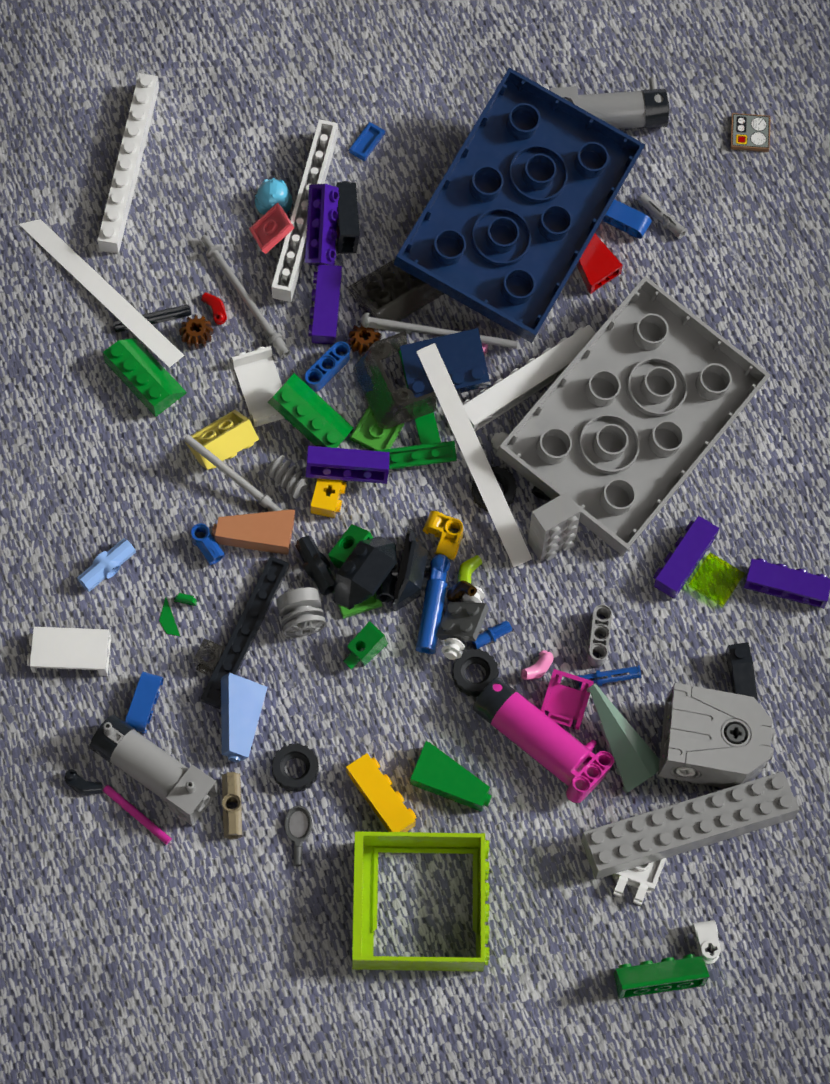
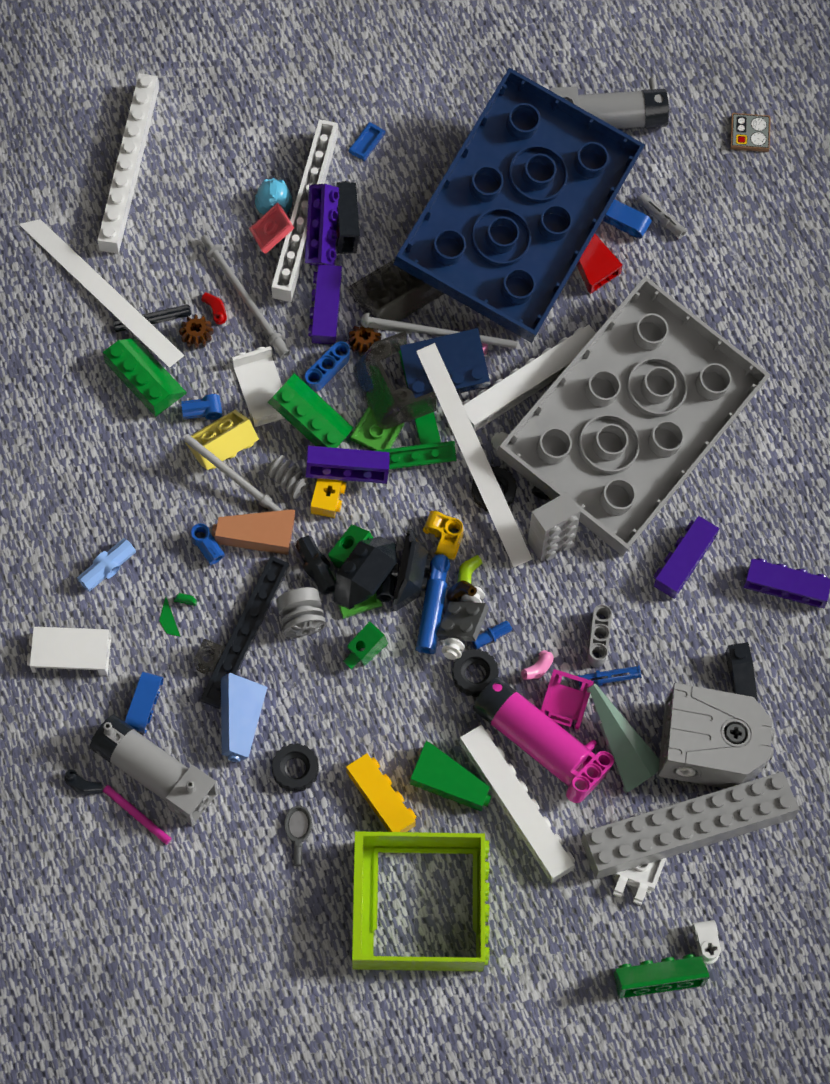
(208, 407): none -> blue piece
(232, 817): dark tan piece -> none
(517, 804): none -> white brick
(716, 579): clear neon green plate -> none

